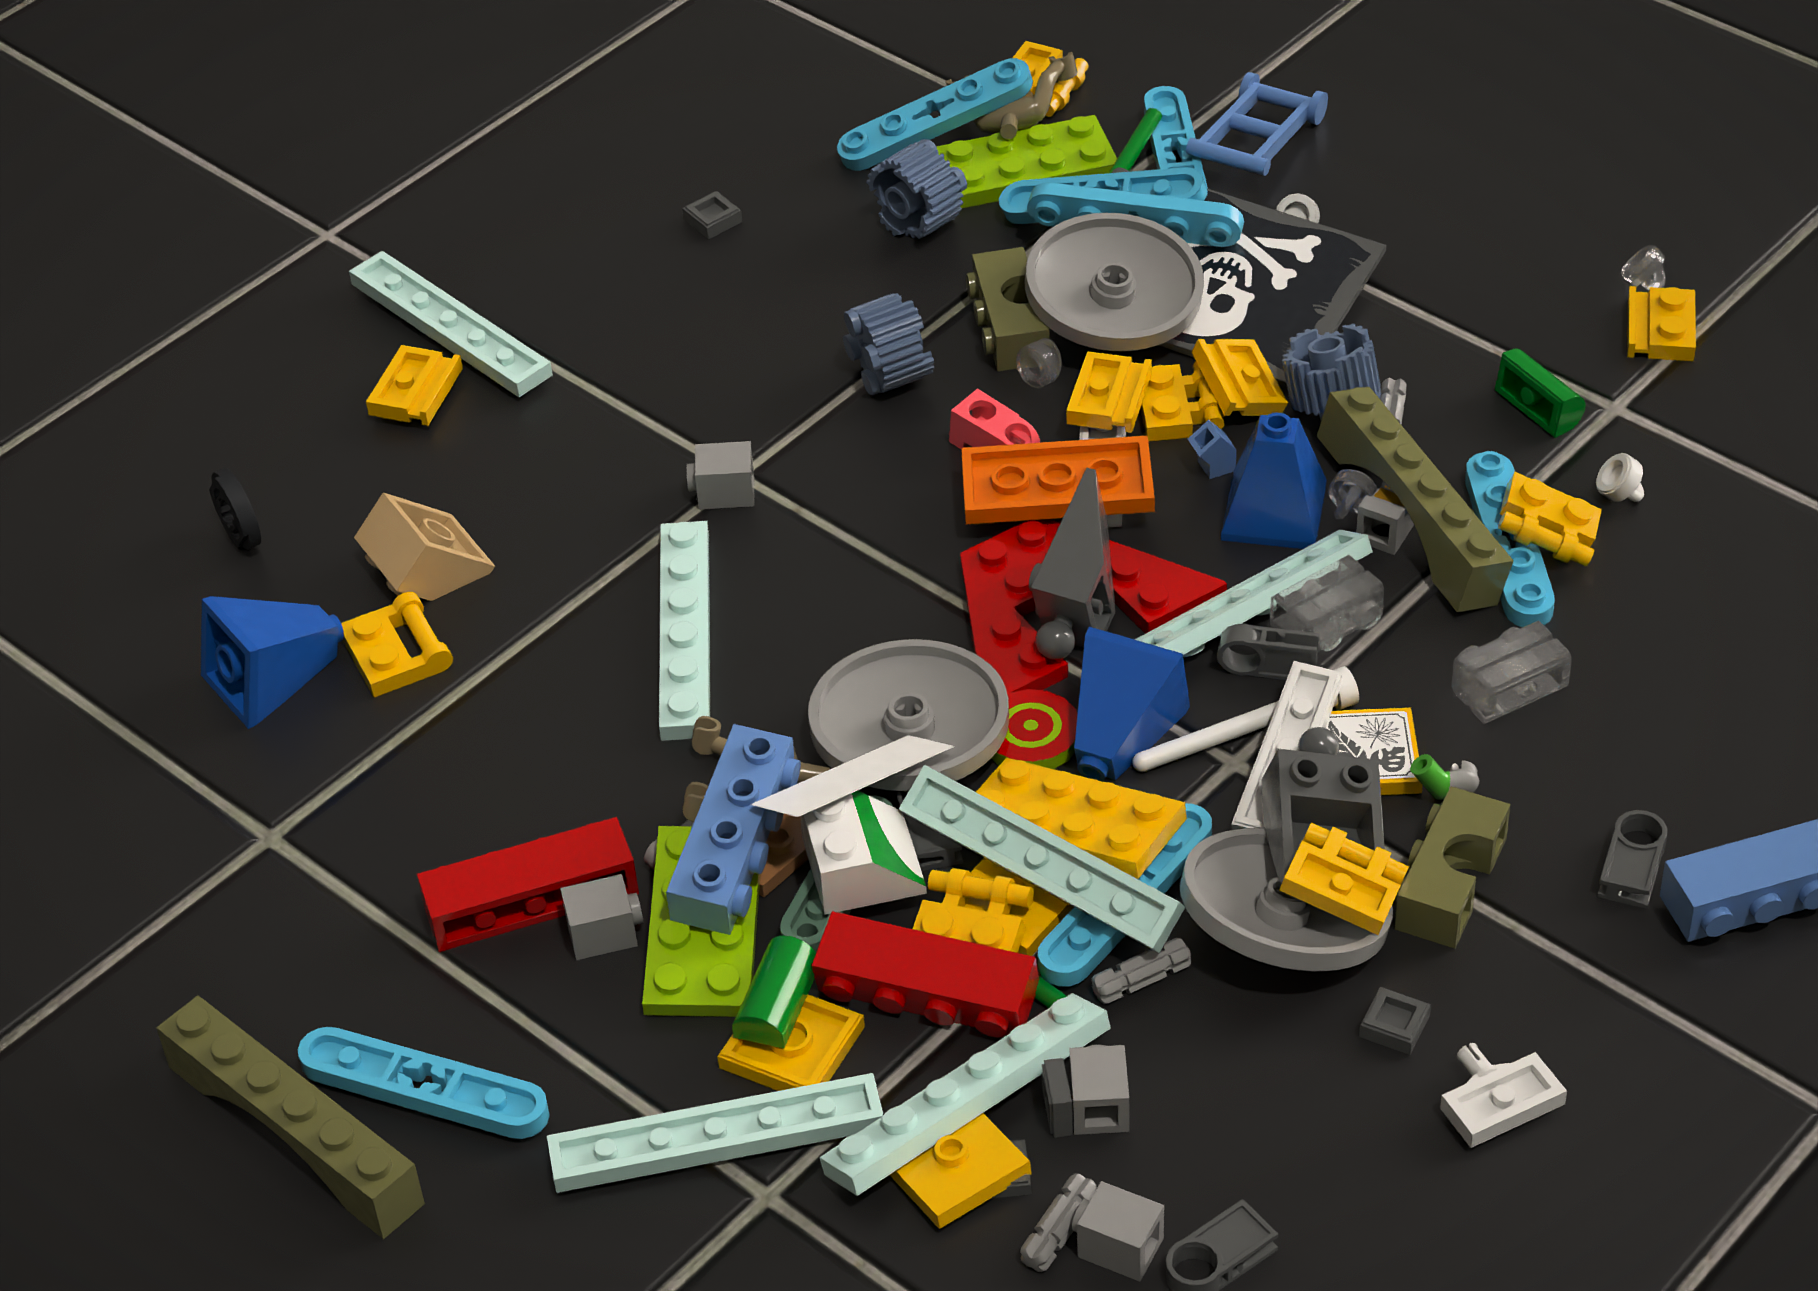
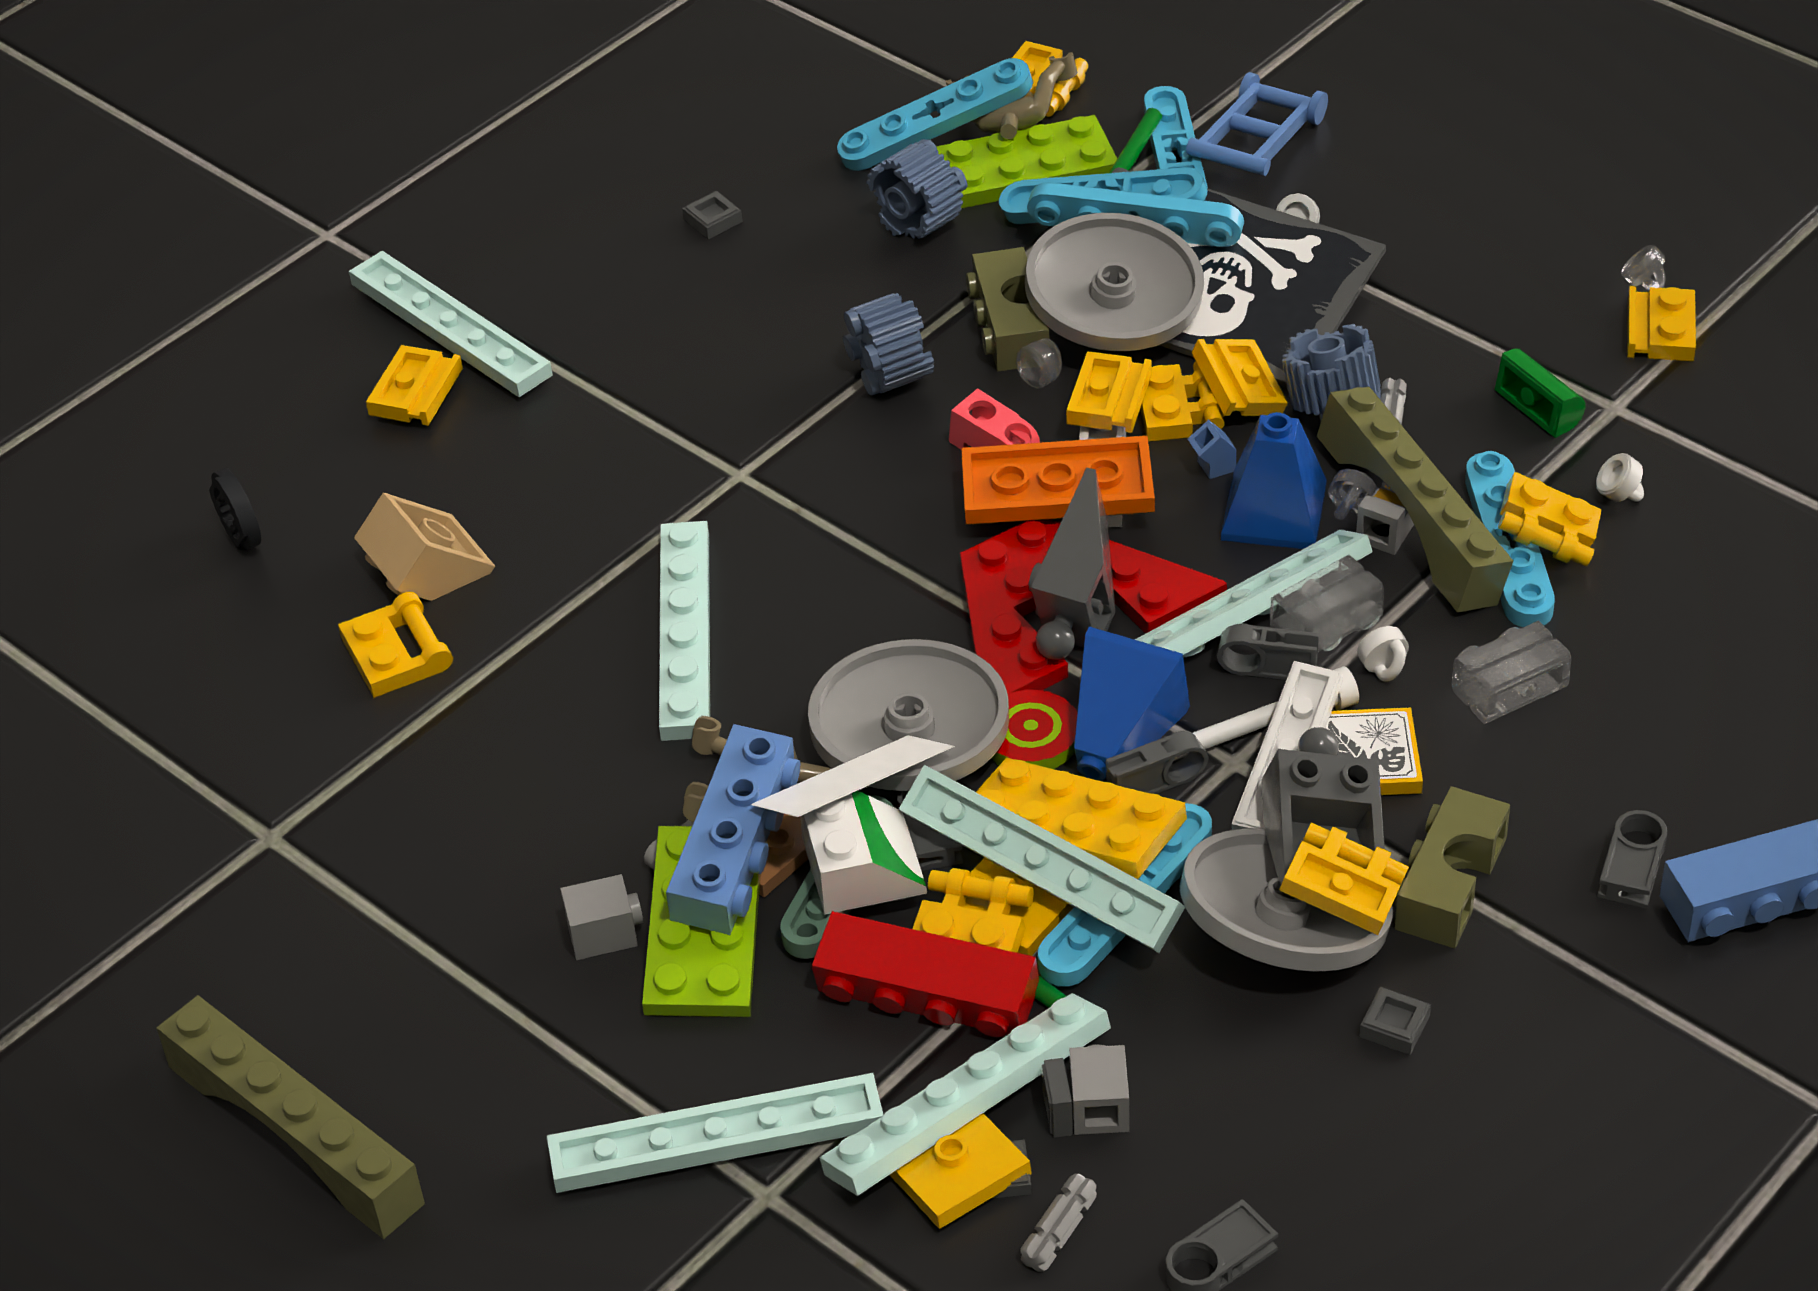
(263, 651): blue slope -> none
(388, 1072): medium azure piece -> none
(521, 882): red brick -> none
(722, 475): light grey brick -> none
(776, 993): green brick -> none
(811, 1054): yellow tile -> none
(1119, 1230): light grey brick -> none
(1141, 971): light grey axle -> none
(1151, 766): none -> dark grey piece
(1384, 652): none -> white tile
(1439, 782): bright green arm -> none
(1500, 1095): white plate -> none

